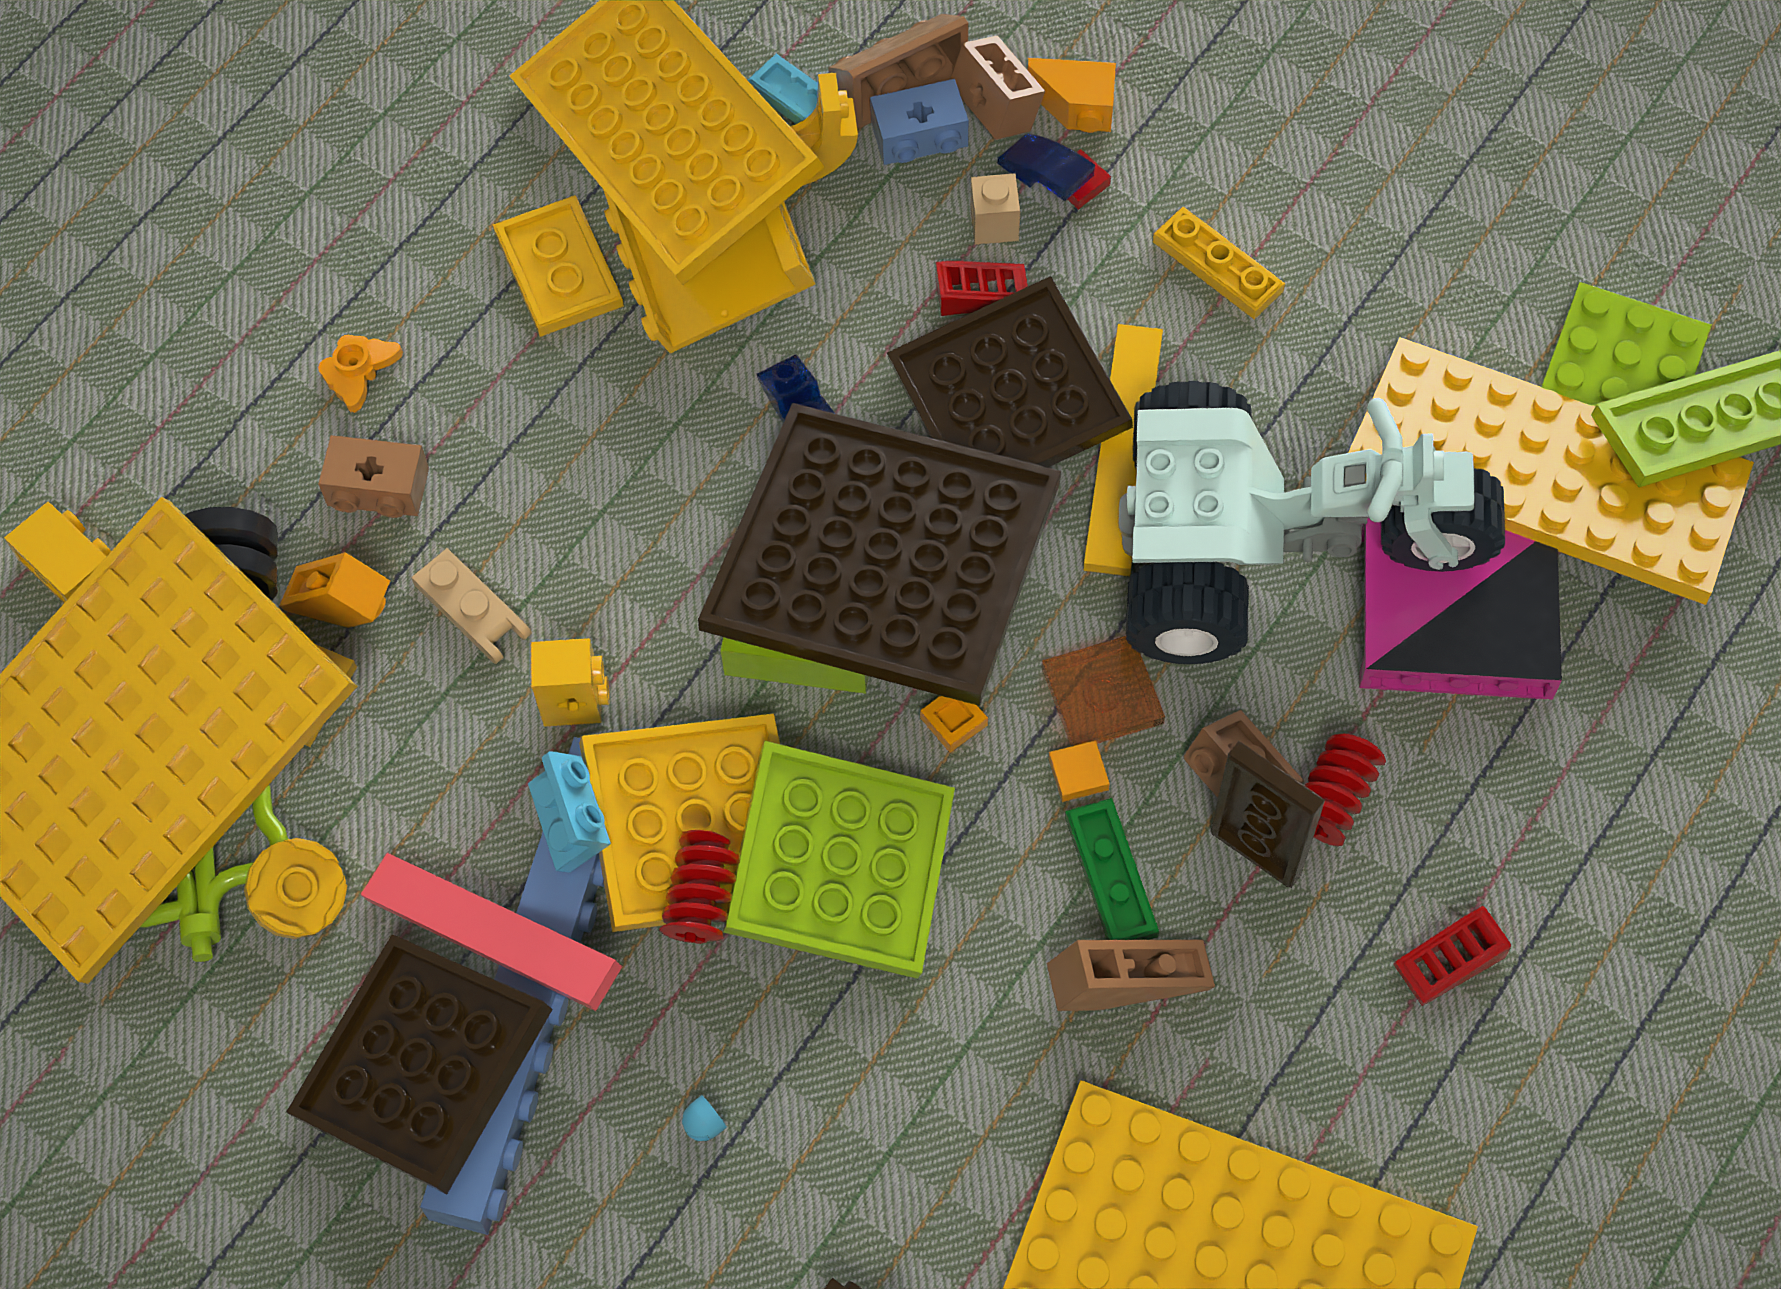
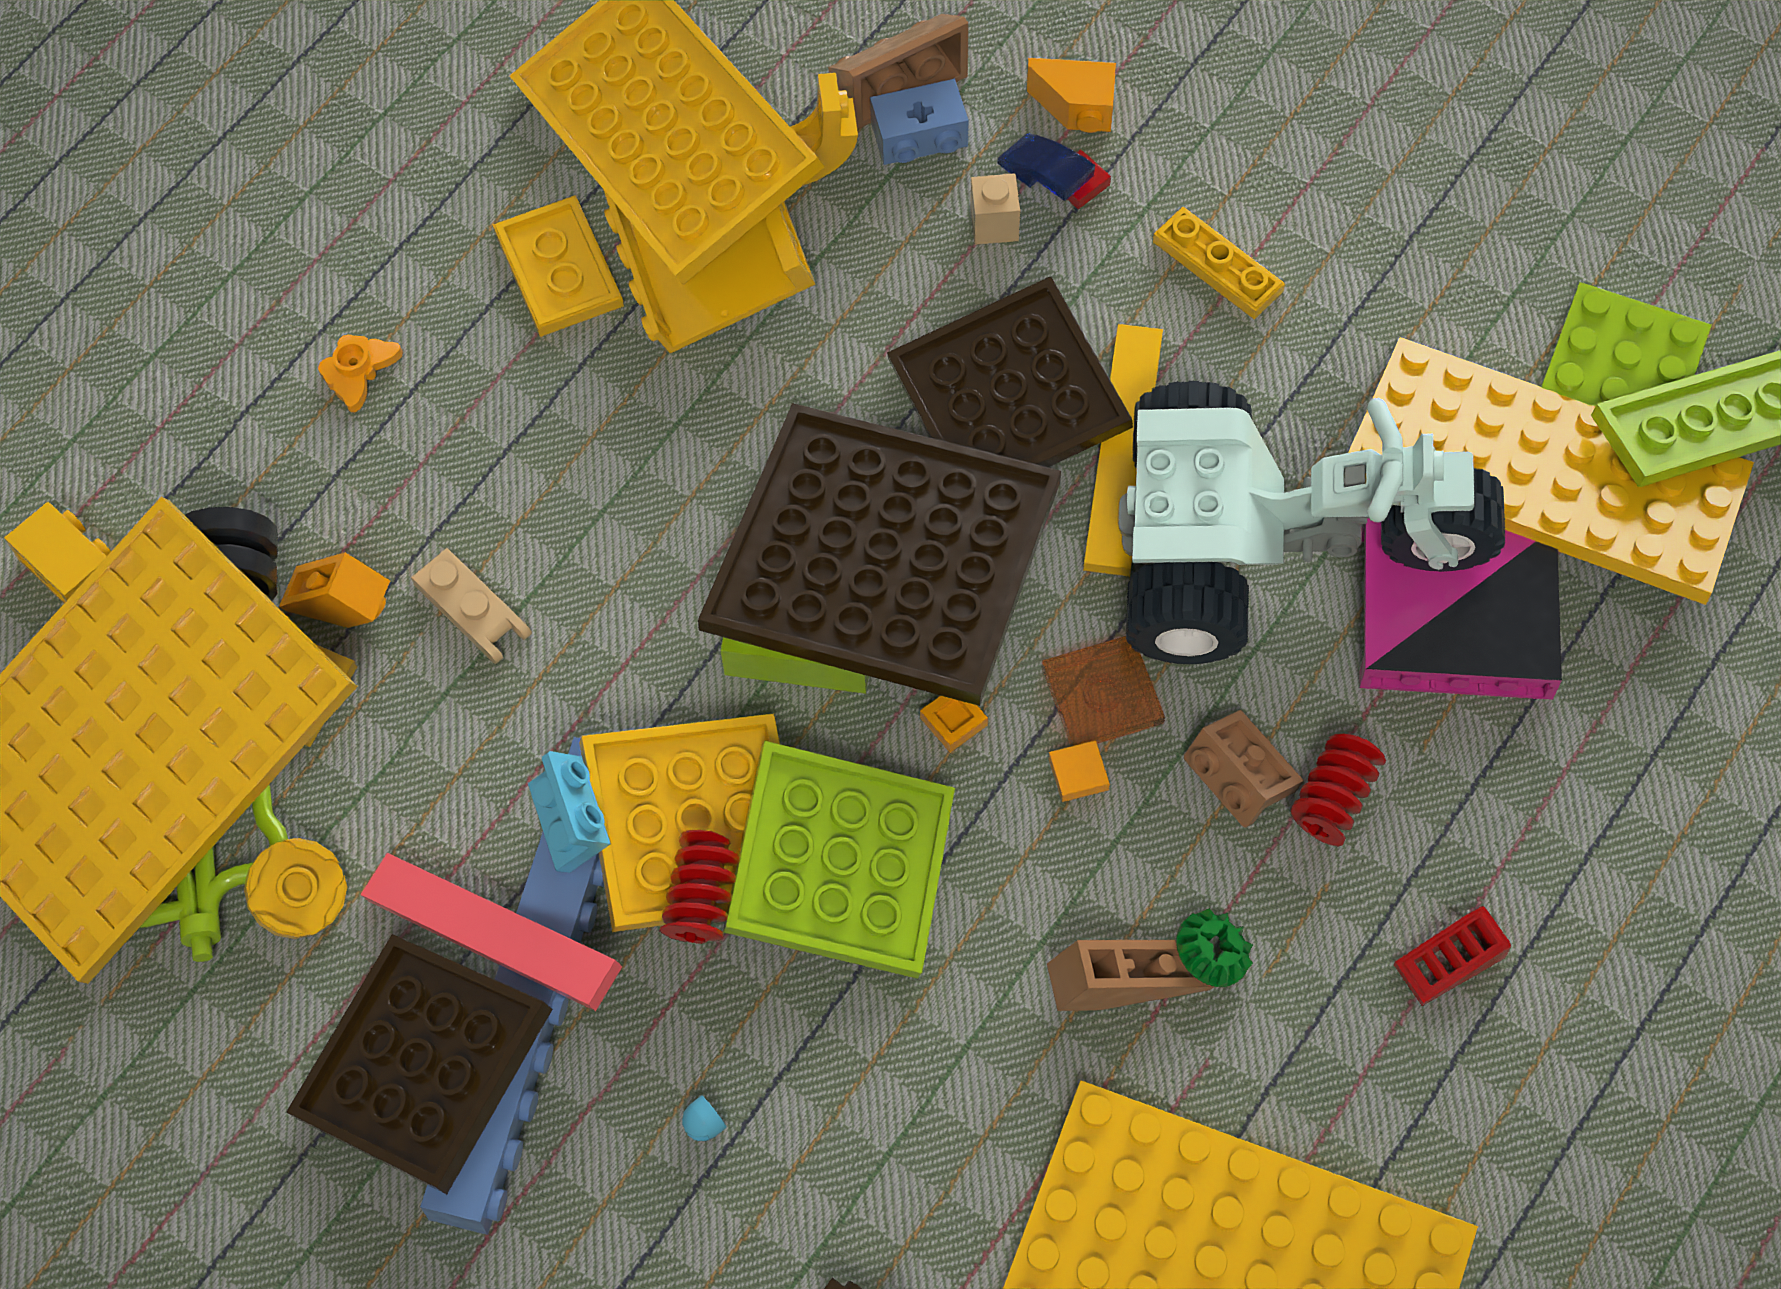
(373, 476): medium nougat brick -> none
(568, 682): yellow brick -> none
(786, 88): medium azure plate -> none
(791, 383): clear blue slope -> none
(967, 272): red slope -> none
(997, 87): medium nougat brick -> none
(1111, 872): green tile -> none
(1198, 953): none -> green gear
(1266, 815): dark brown tile -> none

